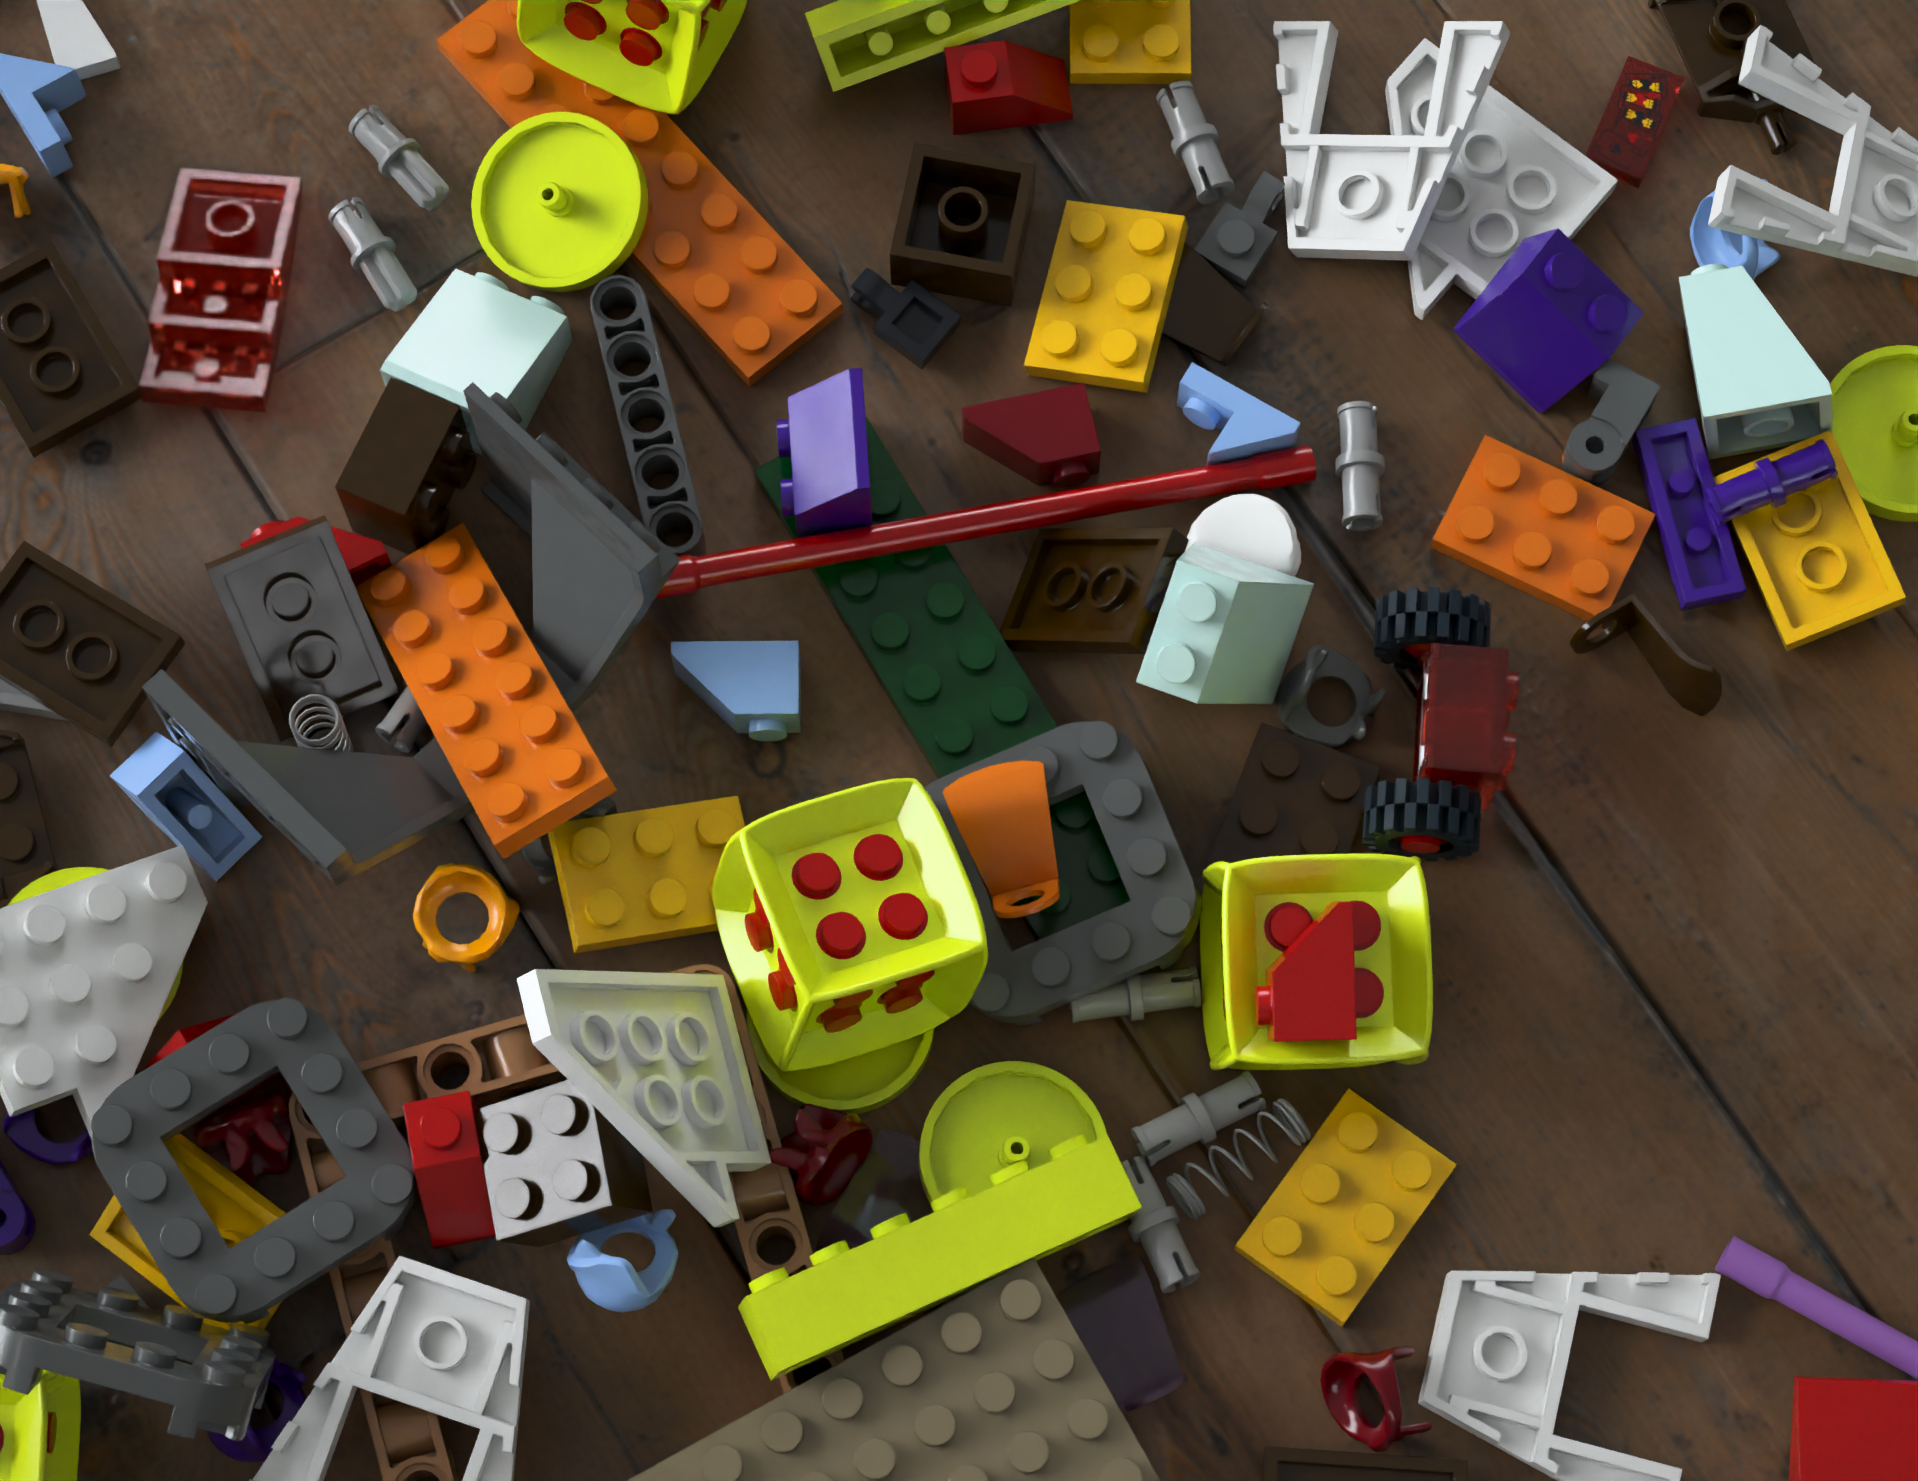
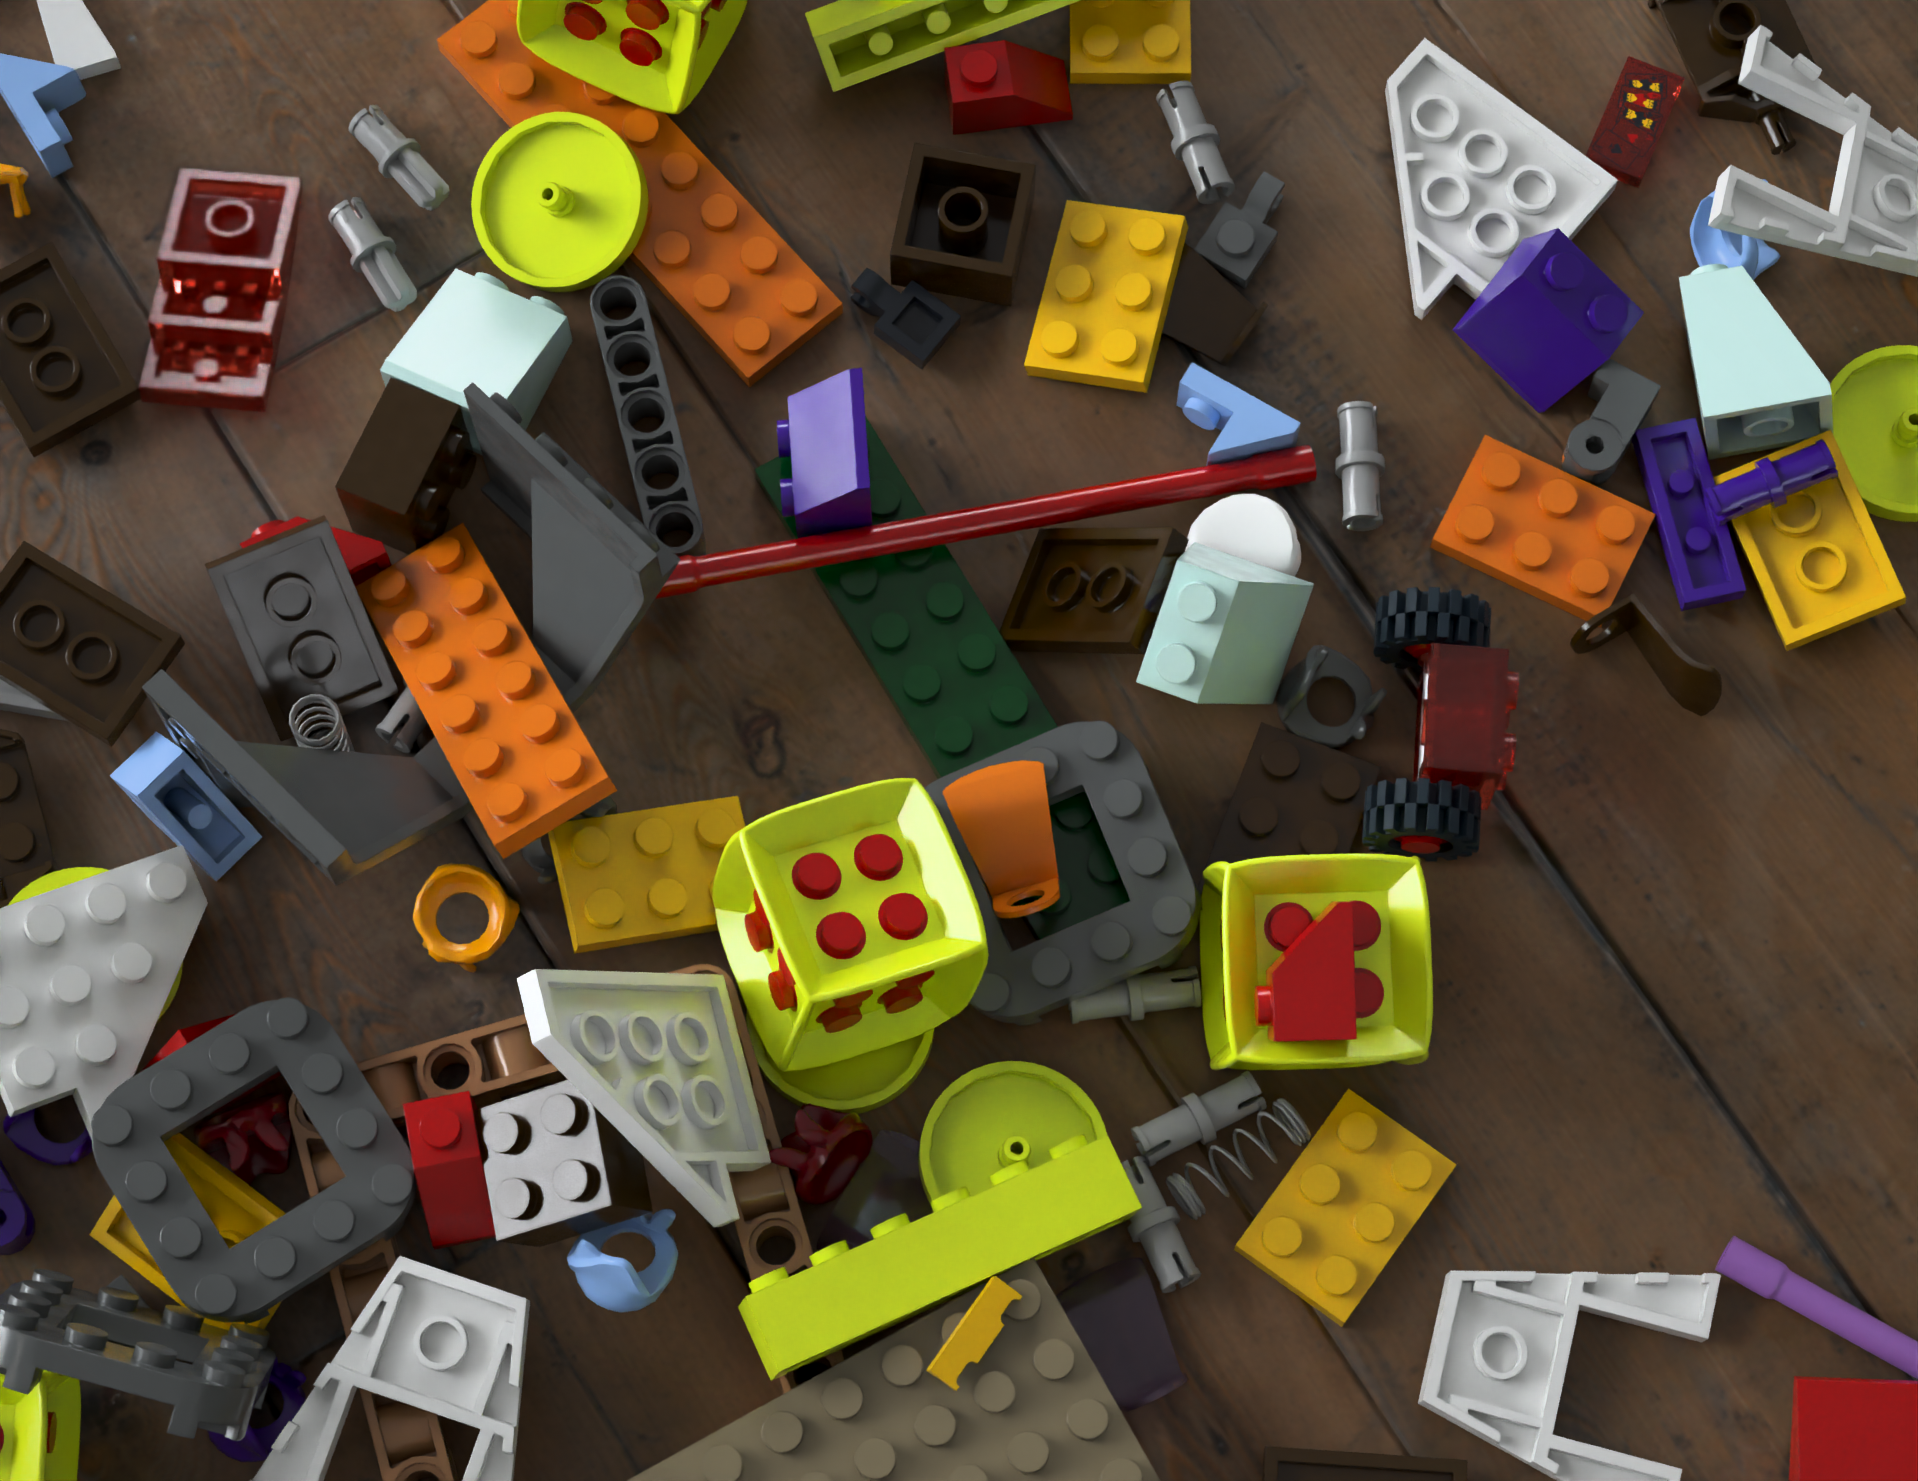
(746, 683): light blue slope -> none
(974, 1332): none -> yellow piece
(1038, 435): dark red slope -> none
(1340, 1389): dark red piece -> none
(1373, 190): white wing -> none

